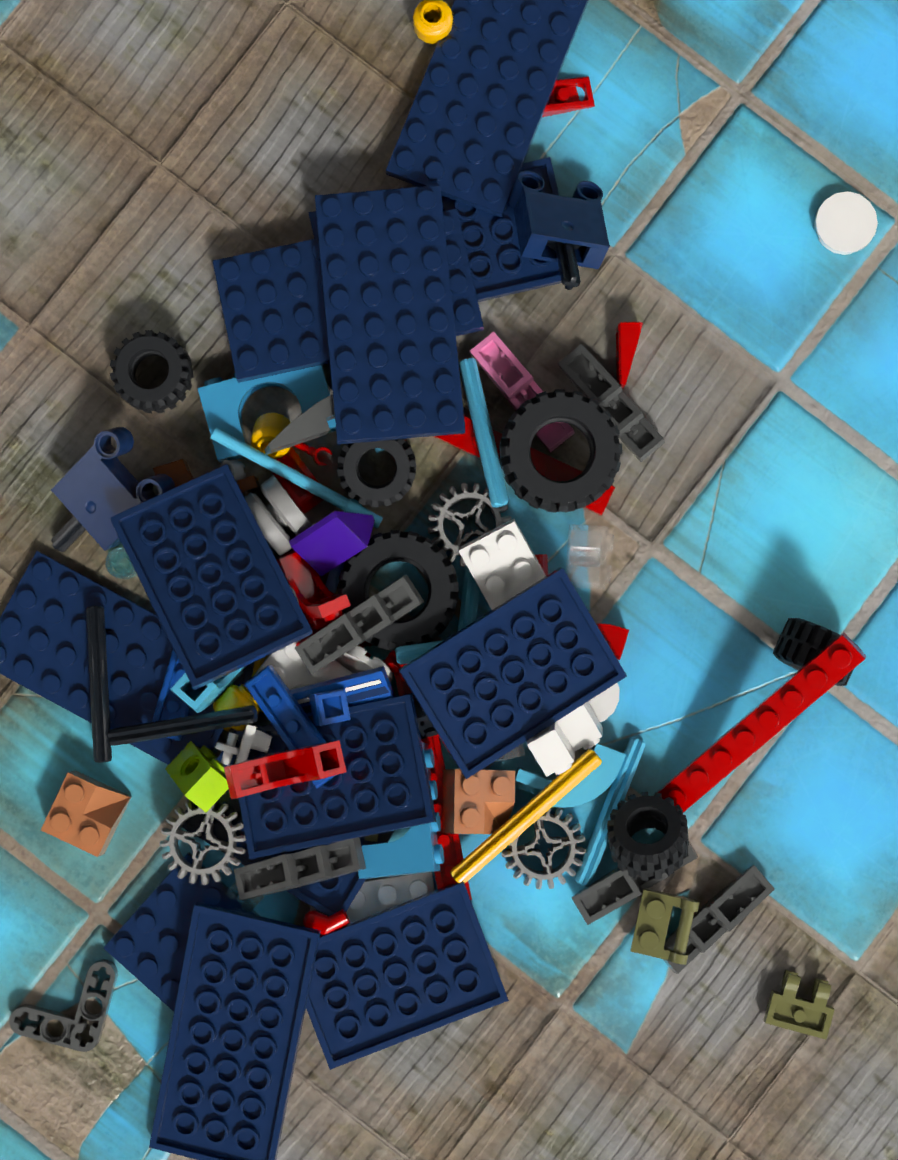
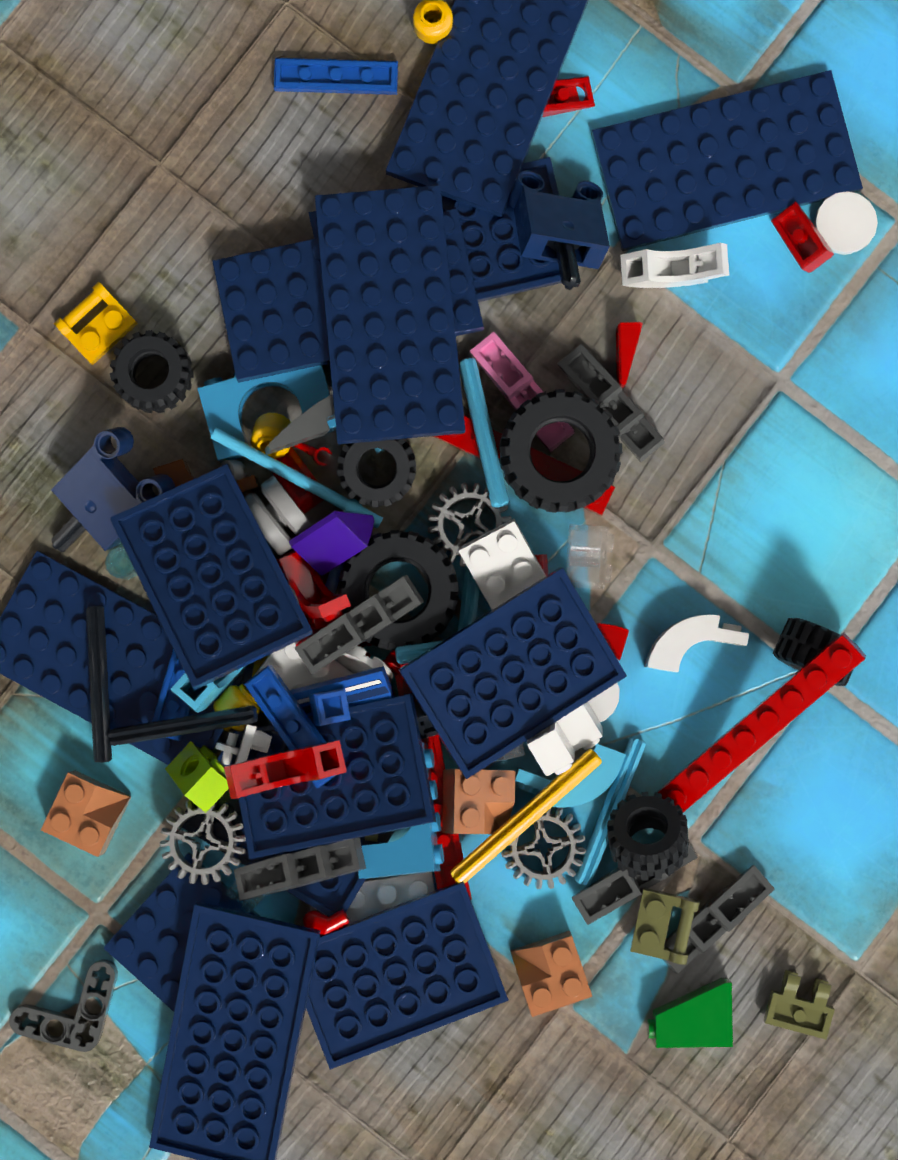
(102, 331): none -> yellow plate
(336, 76): none -> blue tile
(551, 973): none -> nougat slope
(674, 268): none -> white arch
(677, 639): none -> white arch
(695, 1018): none -> green slope
(726, 160): none -> dark blue plate
(802, 238): none -> red slope

